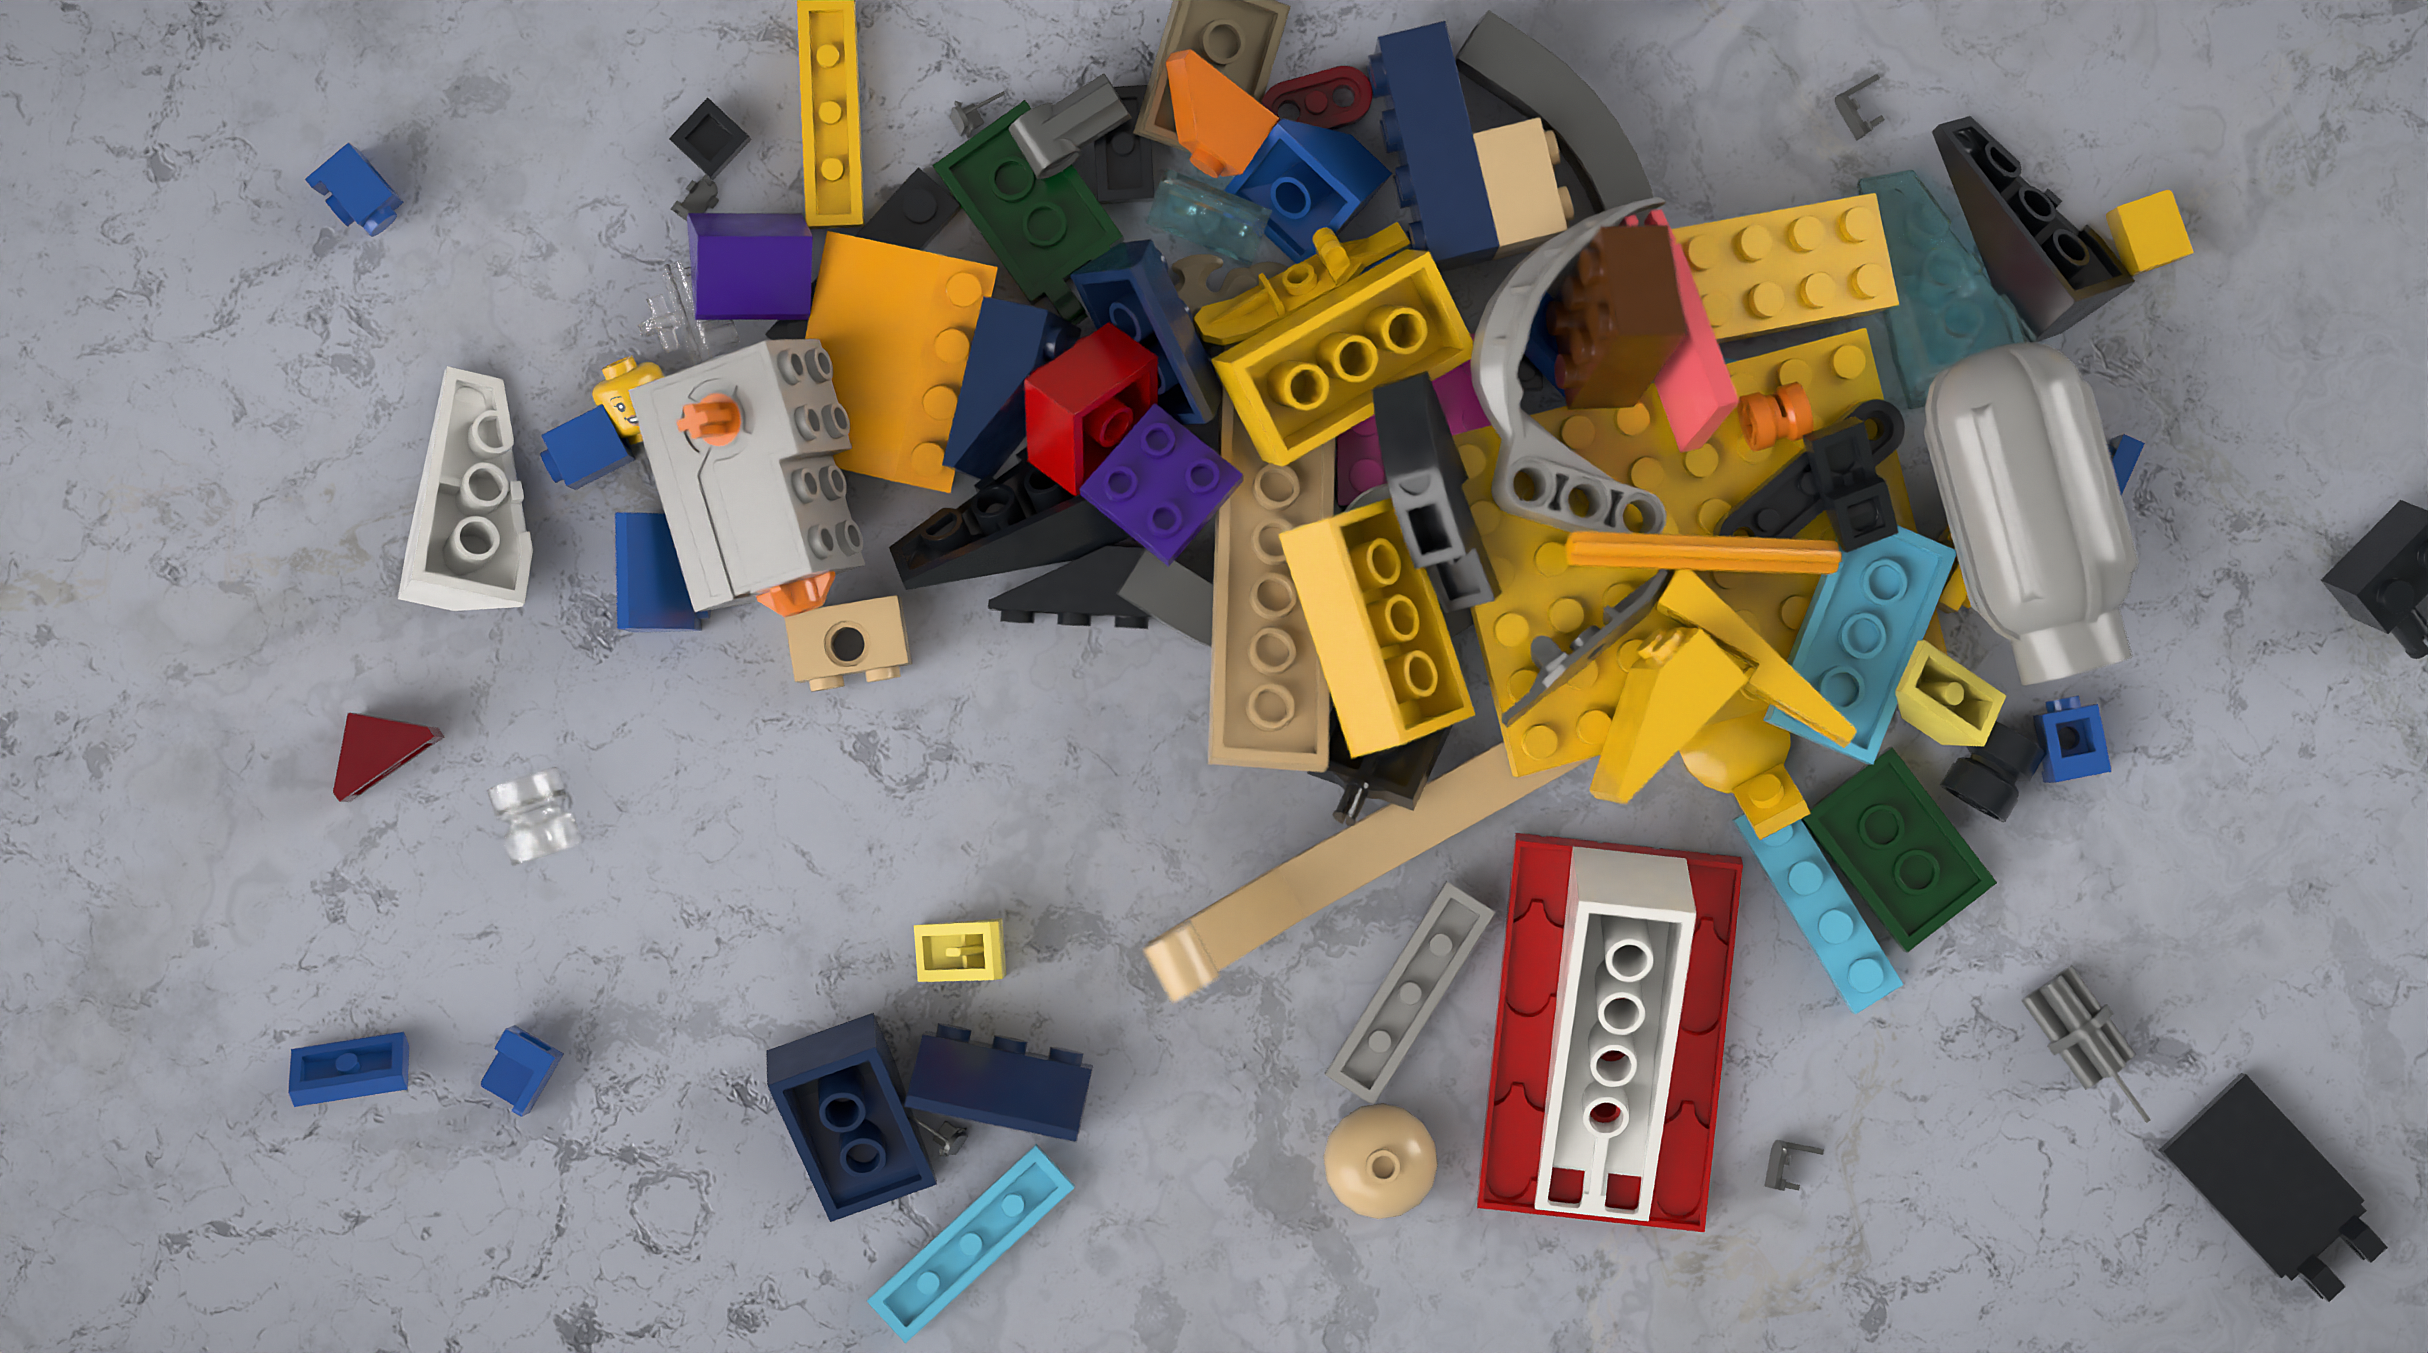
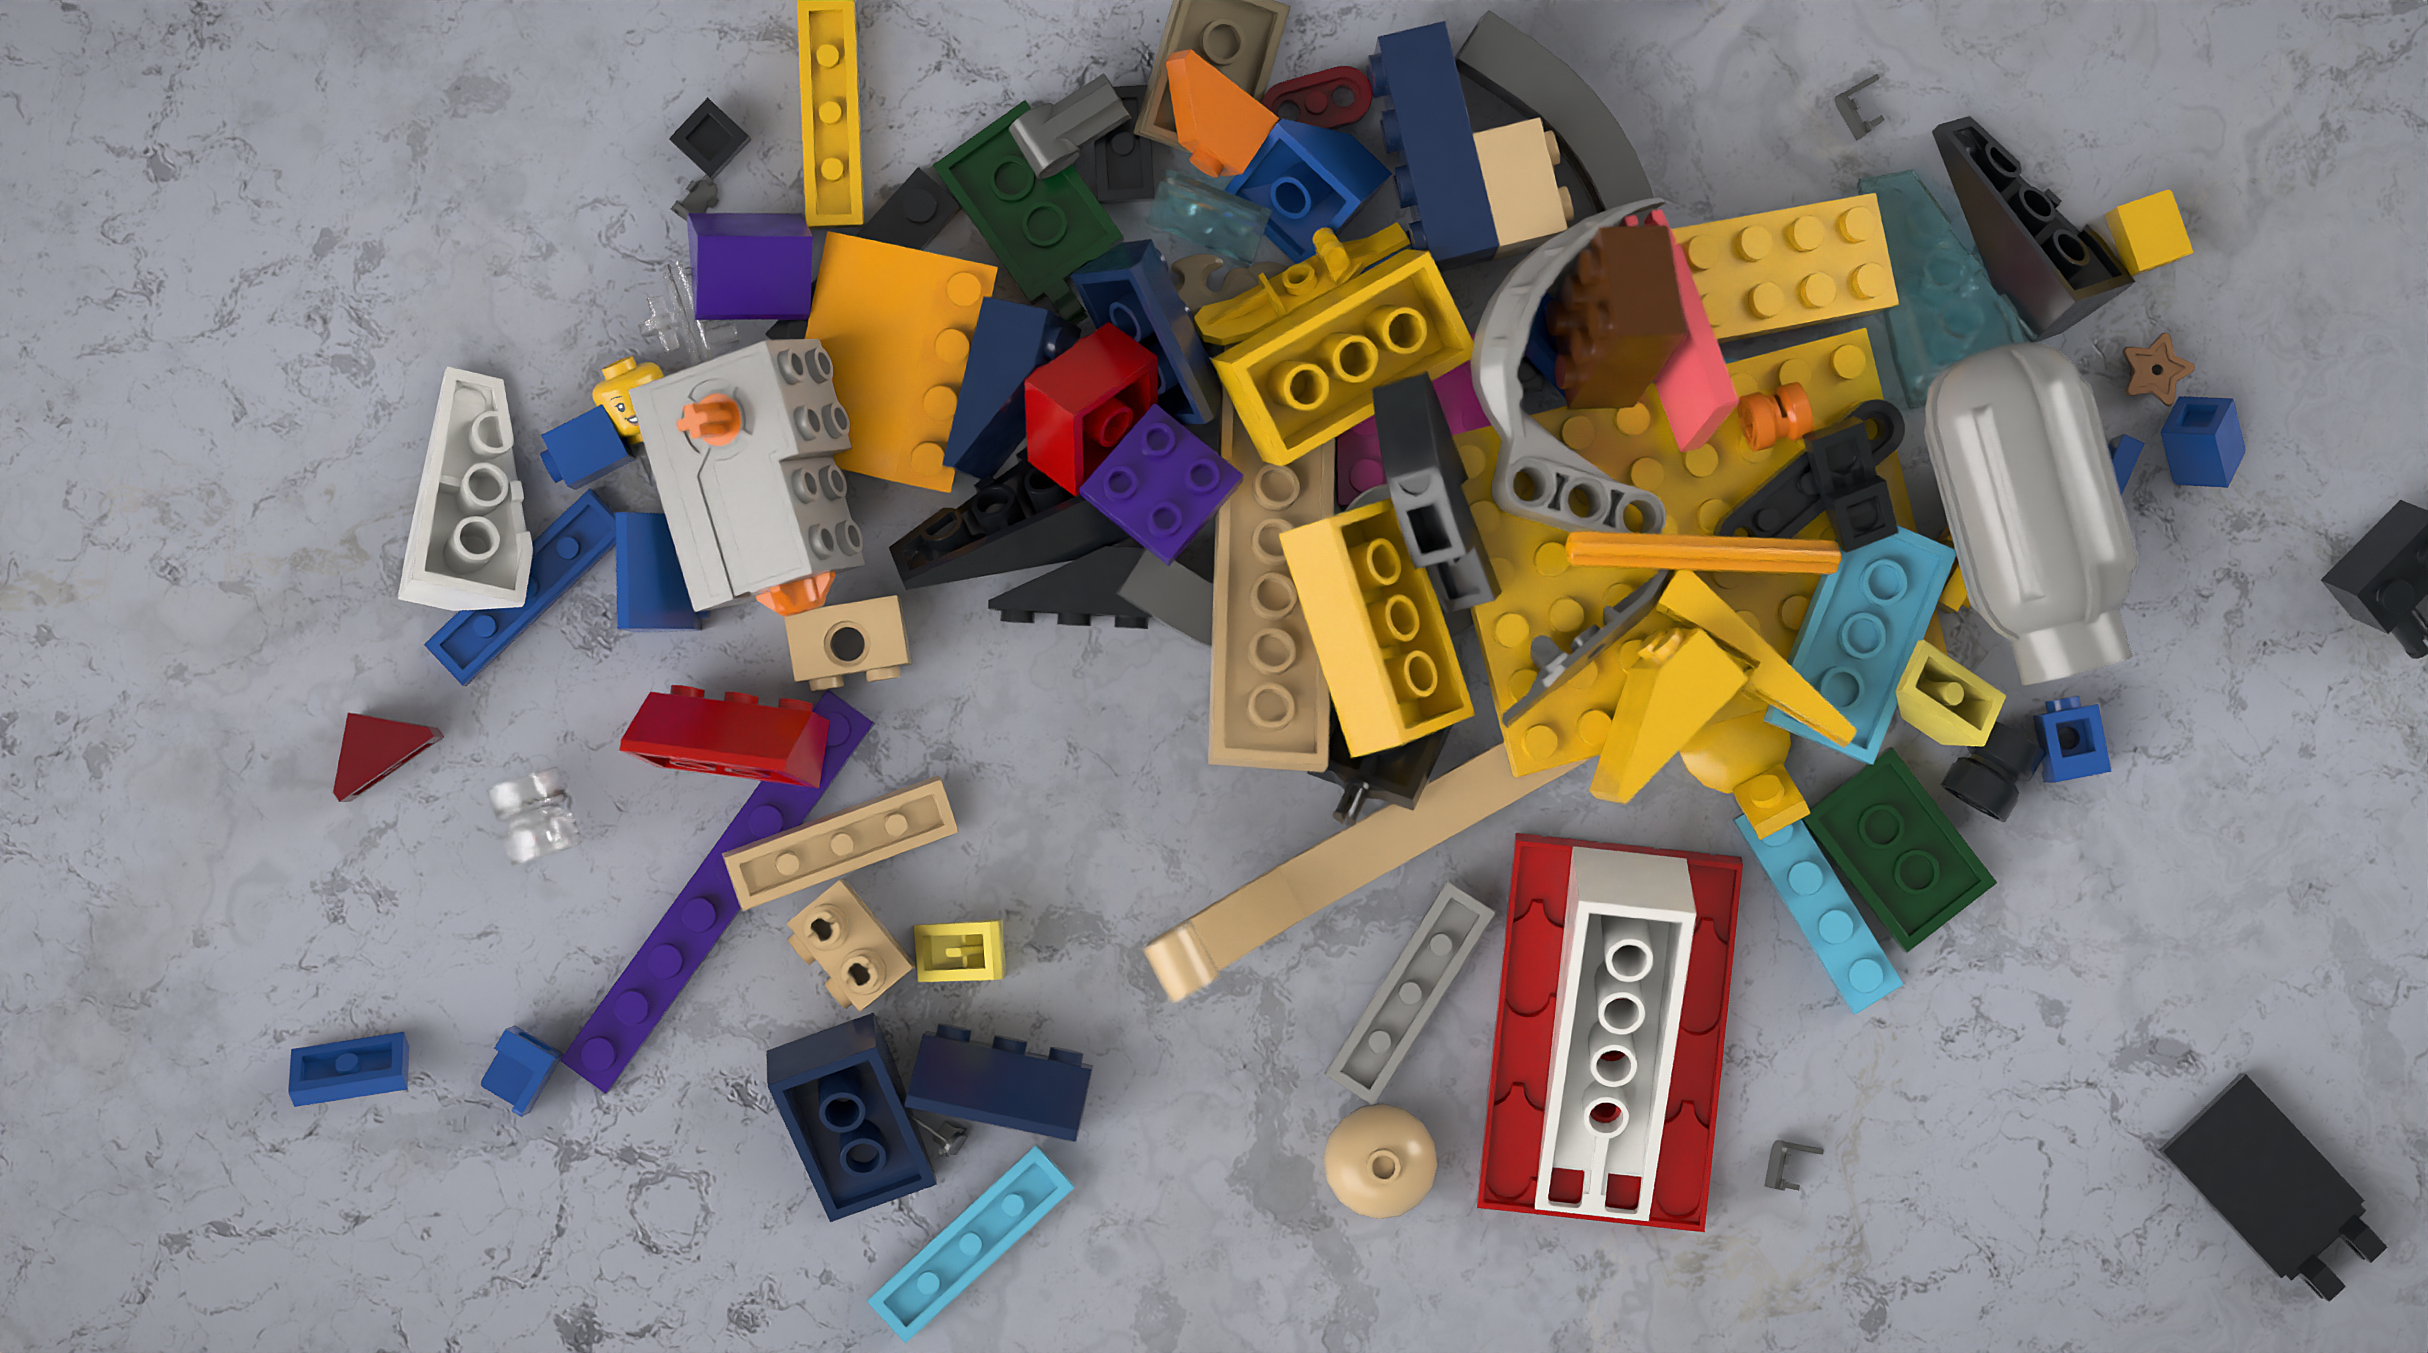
(356, 190): blue brick -> none
(558, 561): none -> blue tile
(701, 913): none -> dark purple plate
(729, 736): none -> red slope
(840, 842): none -> tan plate
(849, 946): none -> tan brick
(969, 118): dark grey piece -> none
(2081, 1031): dark grey piece -> none
(2141, 363): none -> medium nougat plate
(2203, 441): none -> blue panel

